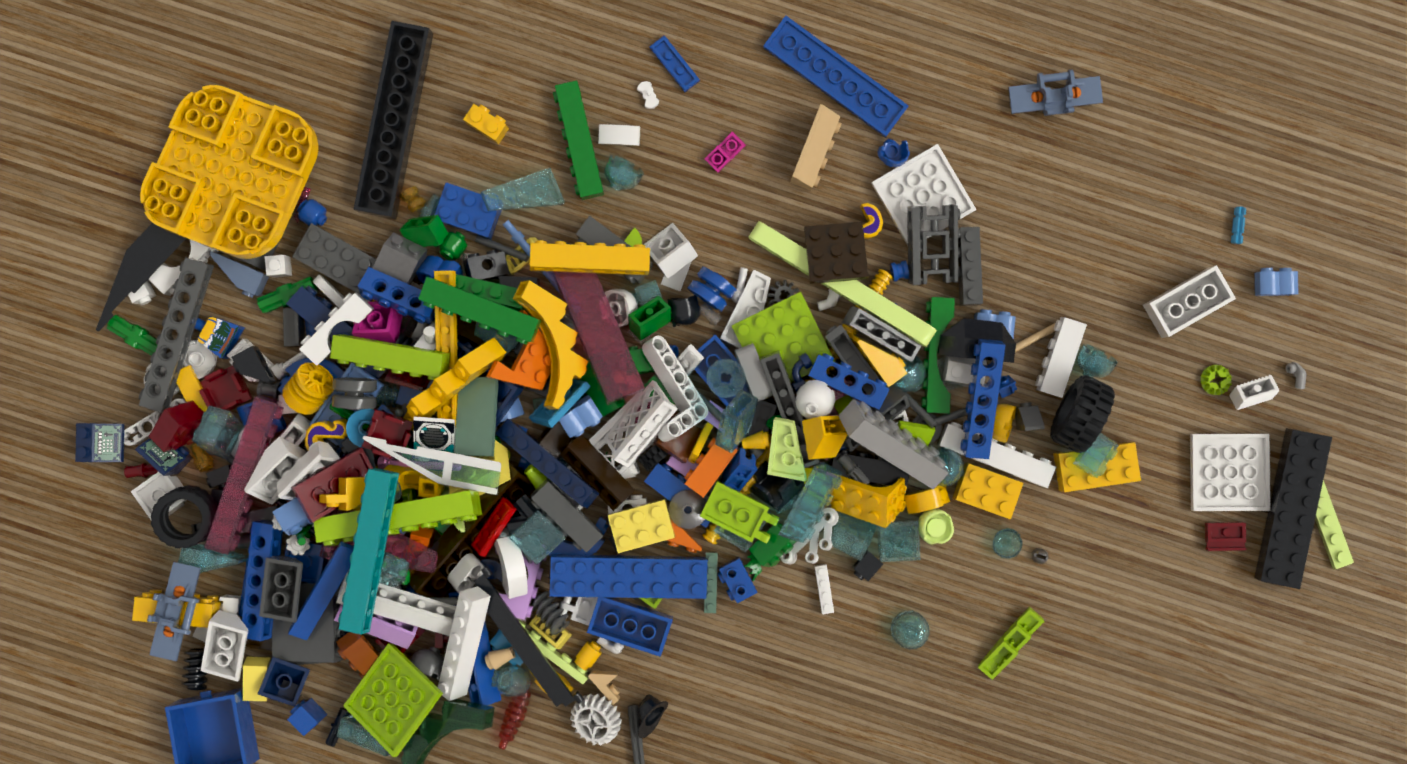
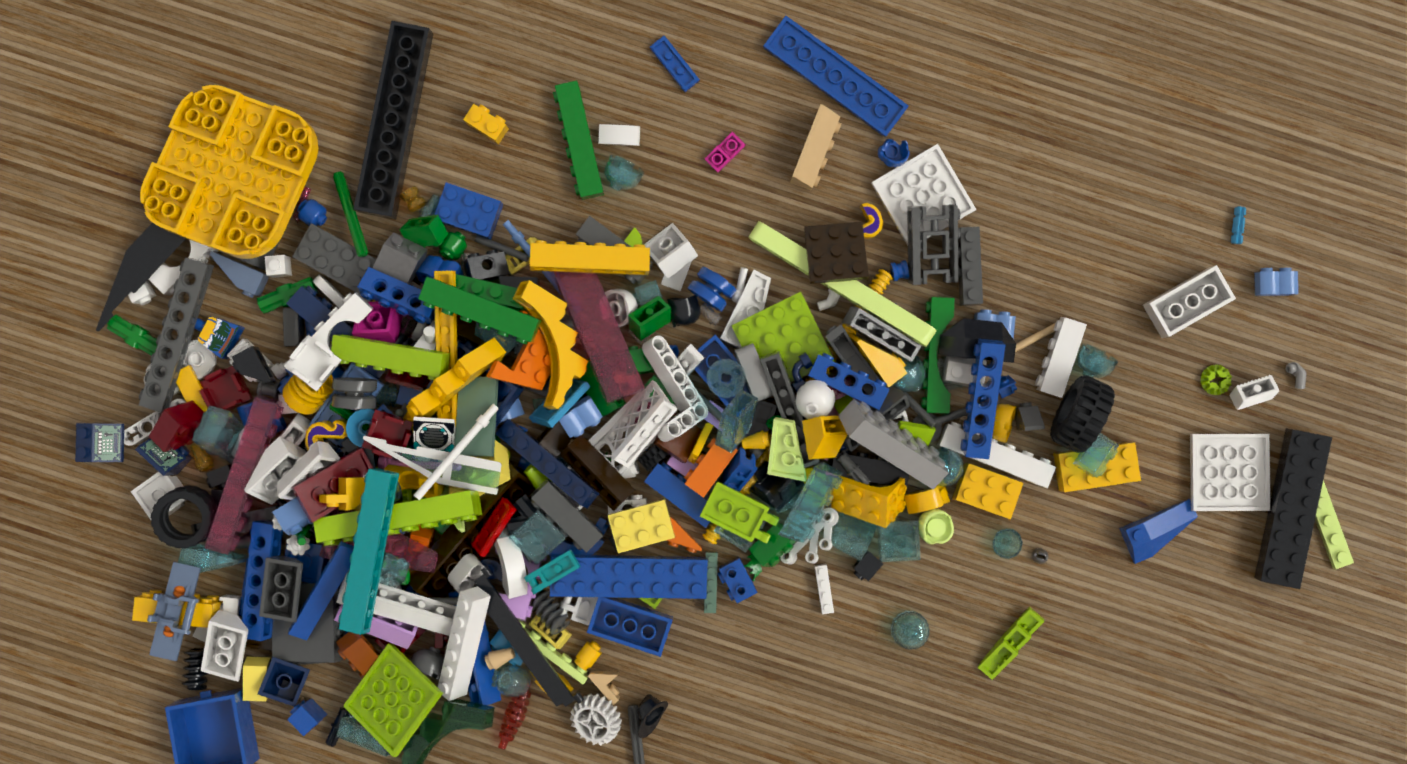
(139, 470): dark red axle -> none
(312, 363): none -> white panel
(350, 214): none -> green axle
(481, 422): none -> white bar
(526, 192): clear light blue wing -> none
(553, 571): none -> teal plate
(615, 648): white arm -> none
(648, 95): white piece -> none
(678, 504): flat silver dish -> none
(777, 292): dark grey gear -> none
(1055, 101): sand blue piece -> none
(1153, 532): none -> blue wedge
(1225, 536): dark red plate -> none

